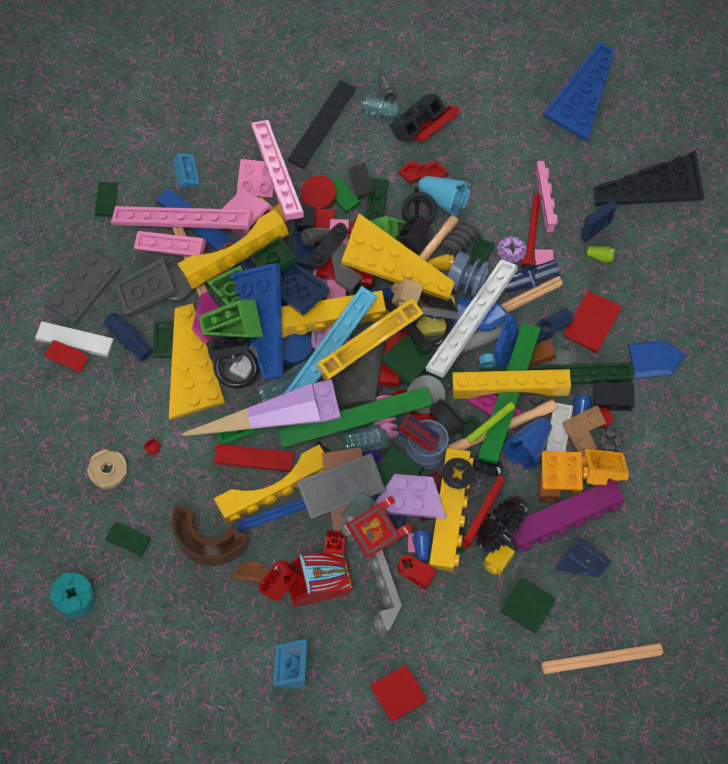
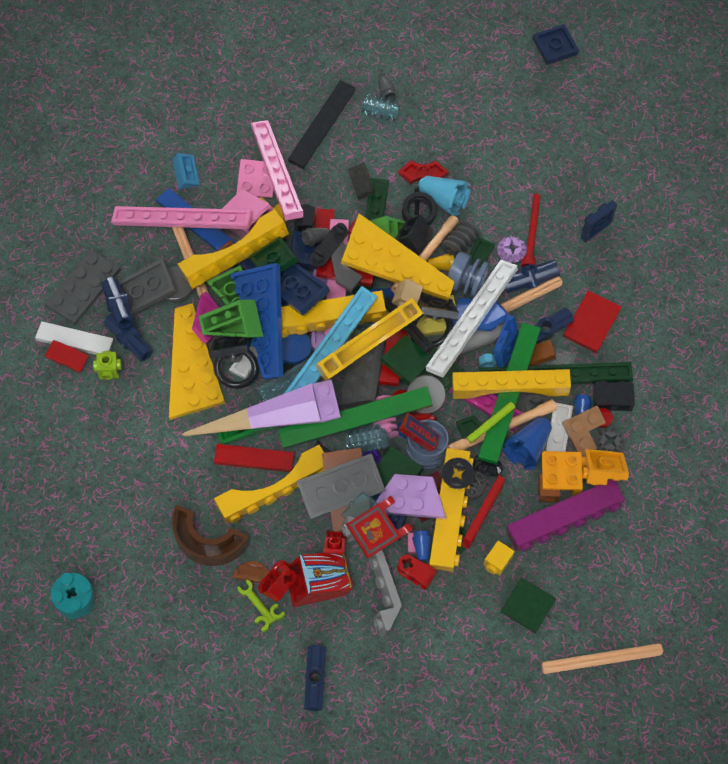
(106, 199): dark green tile -> none
(107, 365): none -> lime brick
(111, 459): tan plate -> none
(117, 302): none -> dark blue piece
(128, 539): dark green tile -> none
(152, 446): red hinge -> none
(163, 339): dark green tile -> none
(169, 244): bright pink plate -> none
(267, 616): none -> lime bar
(270, 514): blue axle -> none
(291, 664): dark azure slope -> none
(314, 690): none -> dark blue piece
(318, 192): red tile -> none
(345, 198): green tile -> none
(398, 693): red tile -> none
(408, 123): black arch -> none
(435, 125): red plate -> none
(447, 417): black tyre -> none
(492, 534): black gear -> none
(543, 256): bright pink tile -> none
(545, 190): bright pink plate -> none
(555, 44): none -> dark blue plate
(579, 99): blue wing -> none
(583, 560): dark blue wing -> none
(602, 253): lime cone -> none
(654, 358): blue tile -> none
(658, 183): black wing -> none

